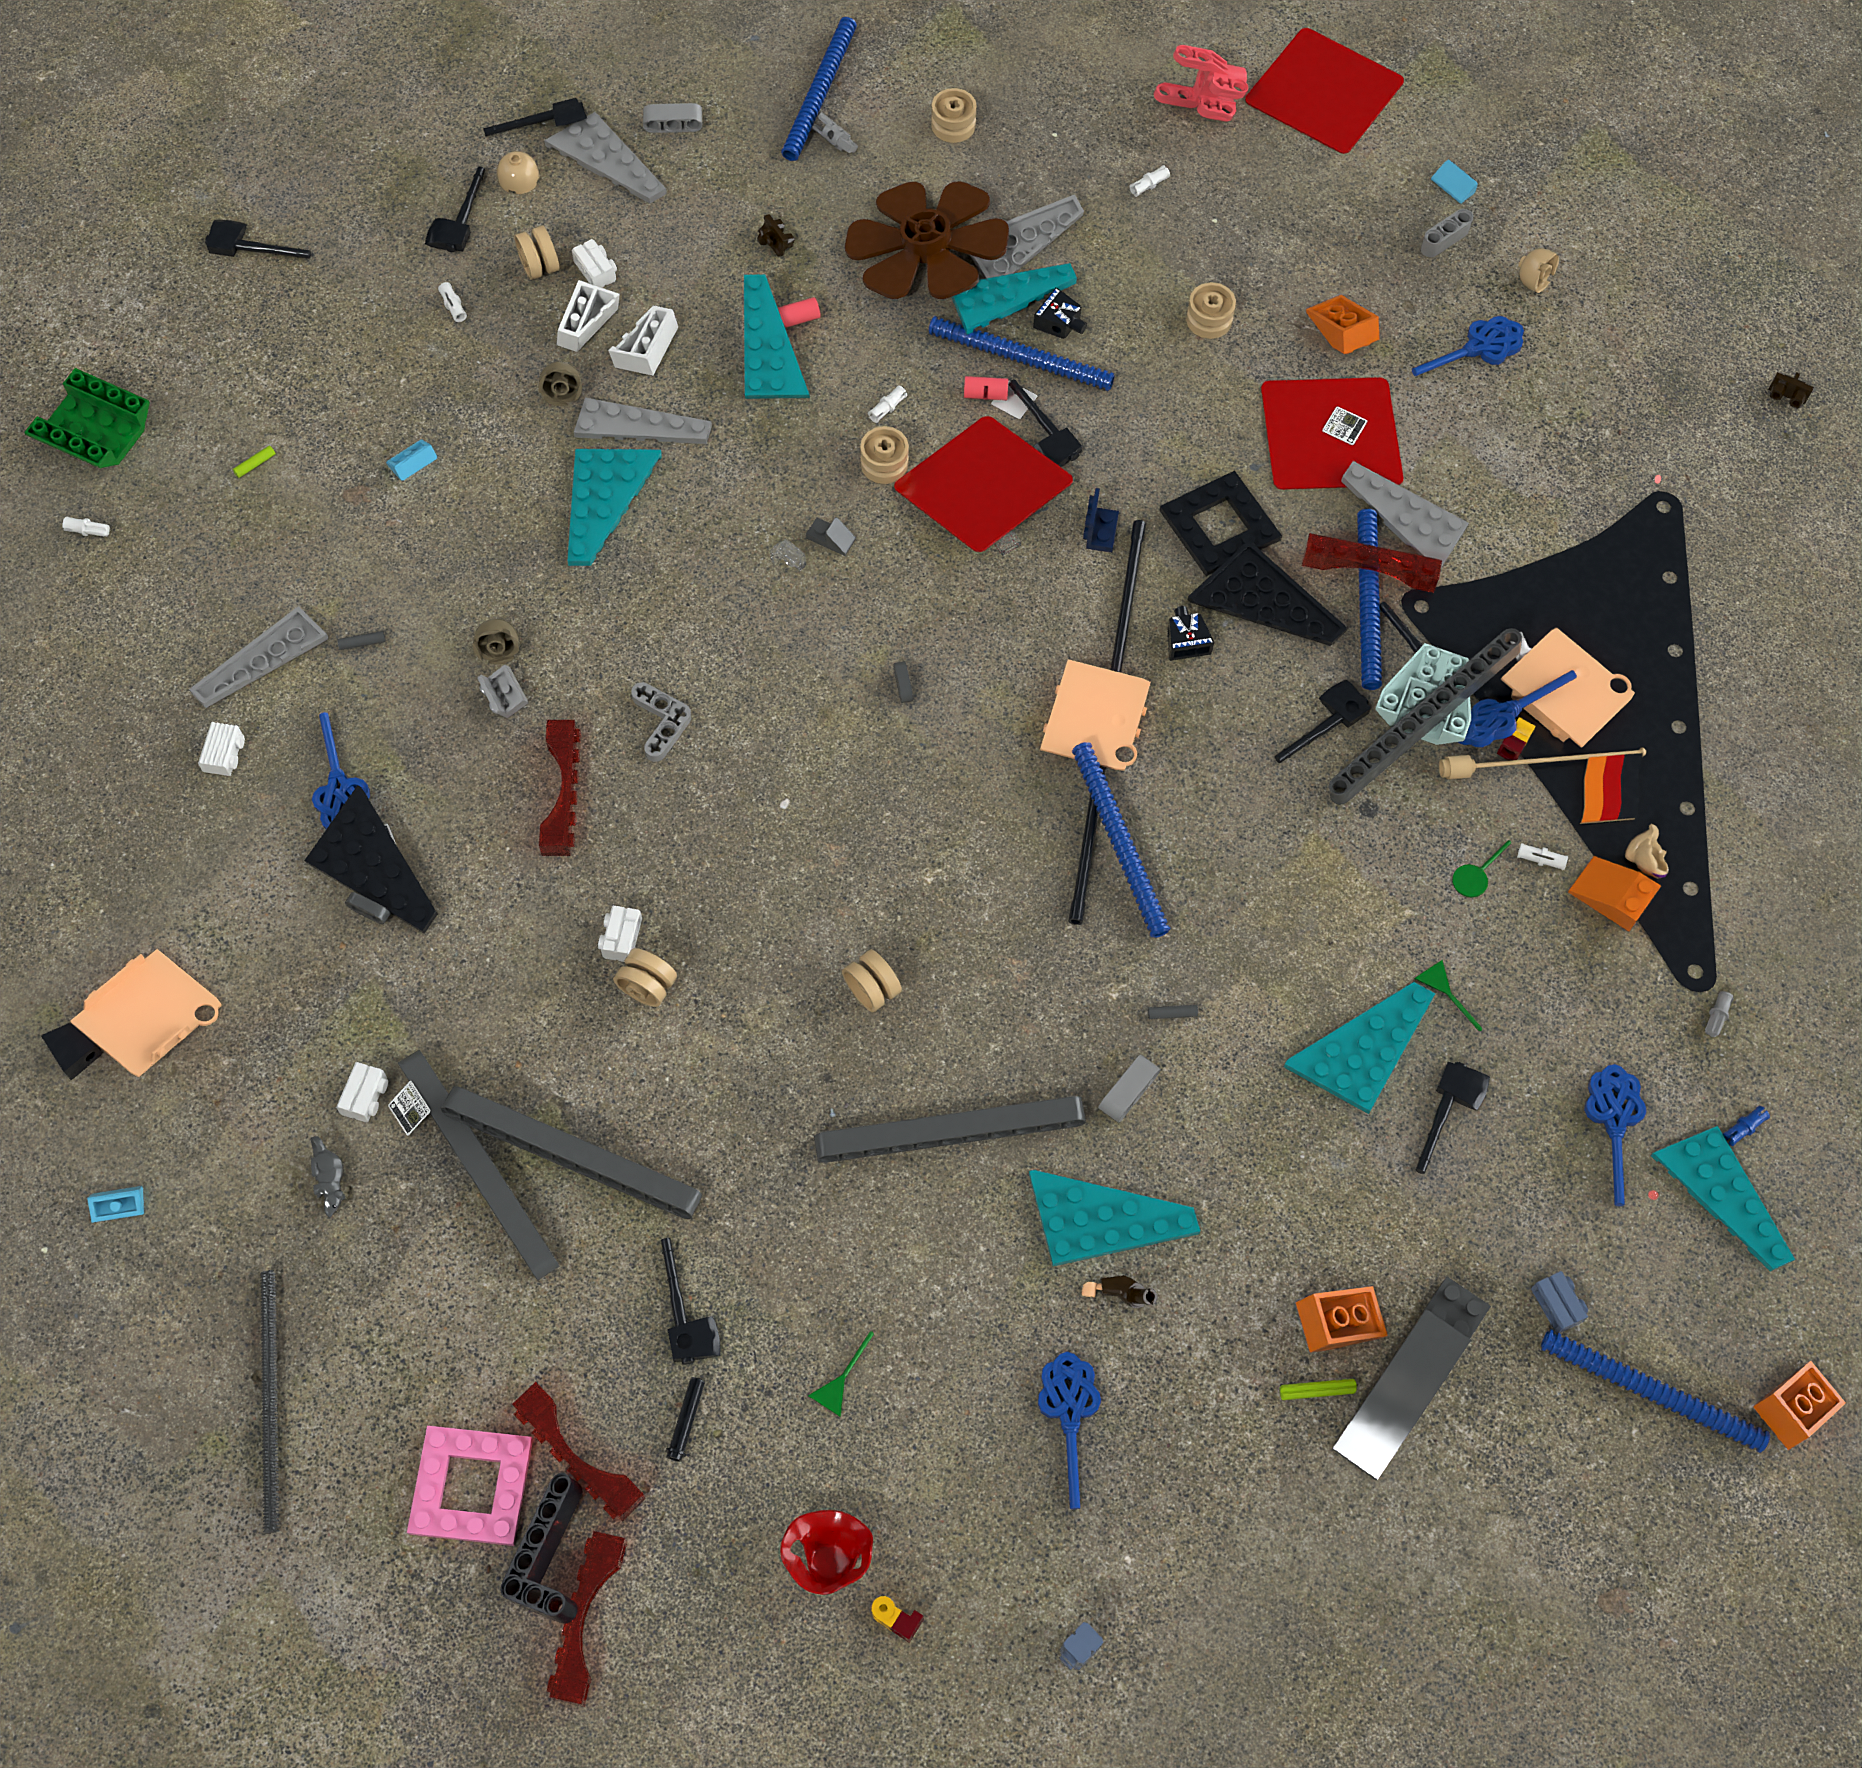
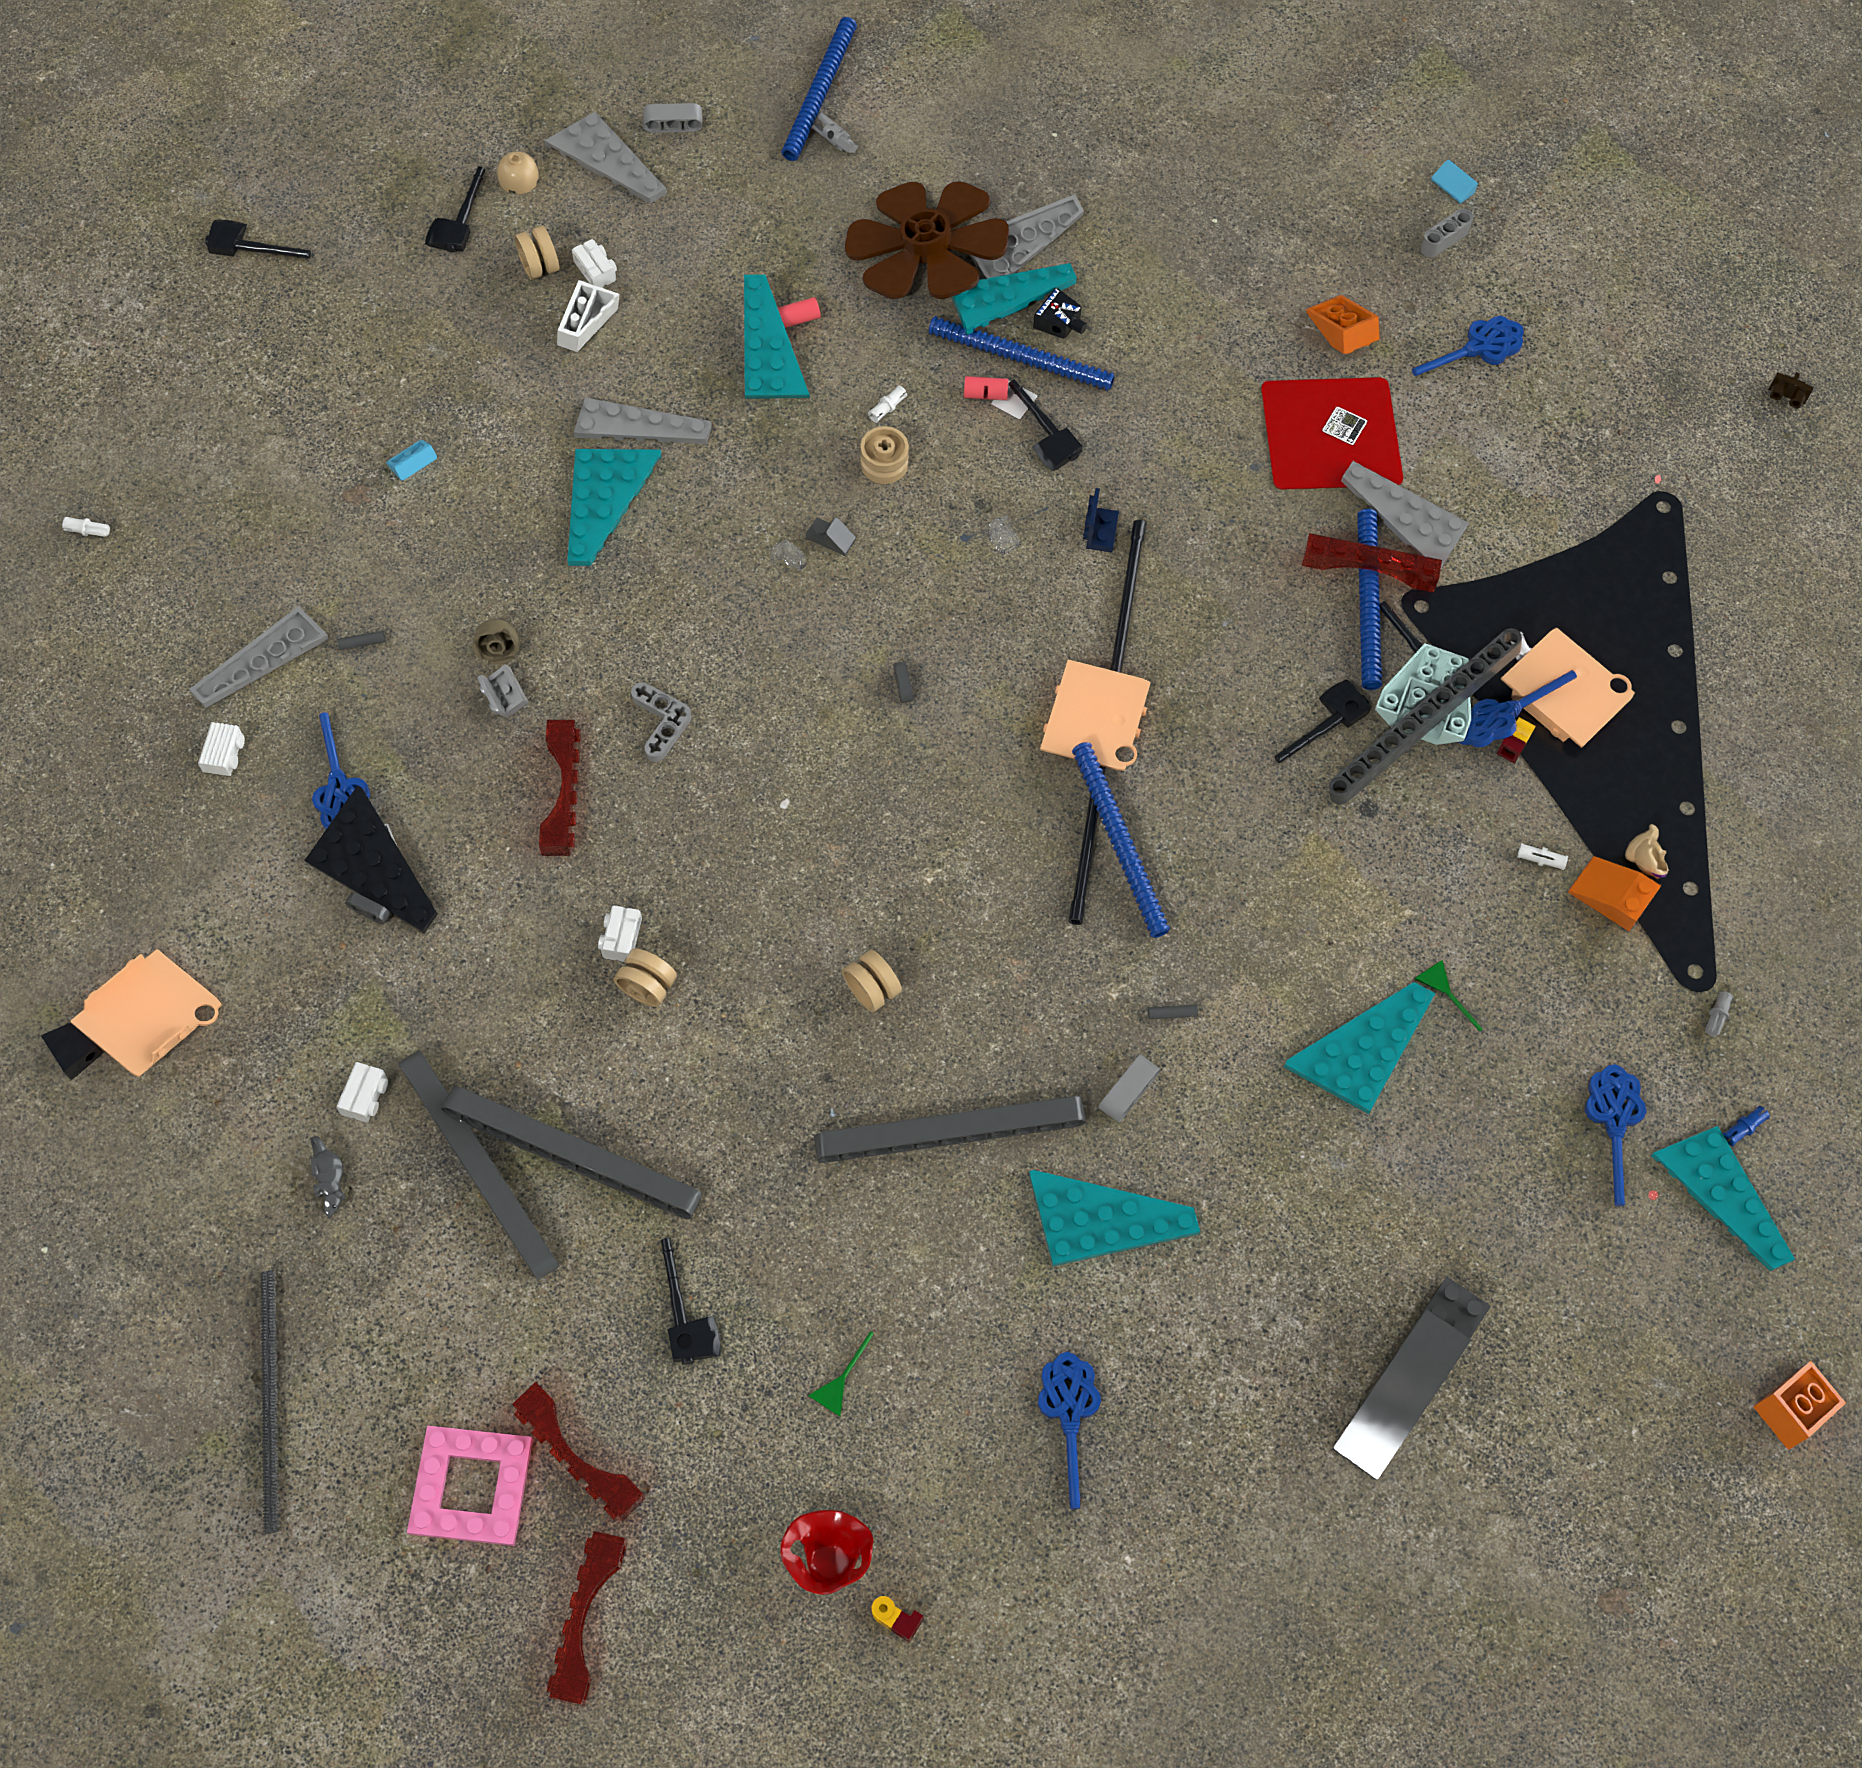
(93, 421): green slope -> none
(116, 1204): medium azure slope -> none
(254, 461): lime piece -> none
(409, 1108): sticker -> none
(452, 302): white pin -> none
(541, 1553): black beam -> none
(560, 383): dark tan cylinder -> none
(563, 113): black piece -> none
(647, 342): white wedge -> none
(685, 1420): black axle -> none
(772, 234): dark brown hips -> none
(953, 115): tan wheel -> none
(983, 483): red piece -> none
(1080, 1647): sand blue brick -> none
(1125, 1288): dark brown arm -> none
(1149, 181): white pin -> none
(1188, 635): black torso -> none
(1211, 310): tan wheel -> none
(1213, 84): coral piece -> none
(1228, 488): black plate -> none
(1262, 593): black wing -> none
(1318, 1389): lime axle -> none
(1324, 90): red piece -> none
(1341, 1318): orange slope -> none
(1458, 1085): black piece -> none
(1472, 880): green piece -> none
(1537, 267): tan cylinder -> none
(1560, 1302): sand blue brick -> none
(1609, 781): flag -> none
(1656, 1391): blue piece -> none

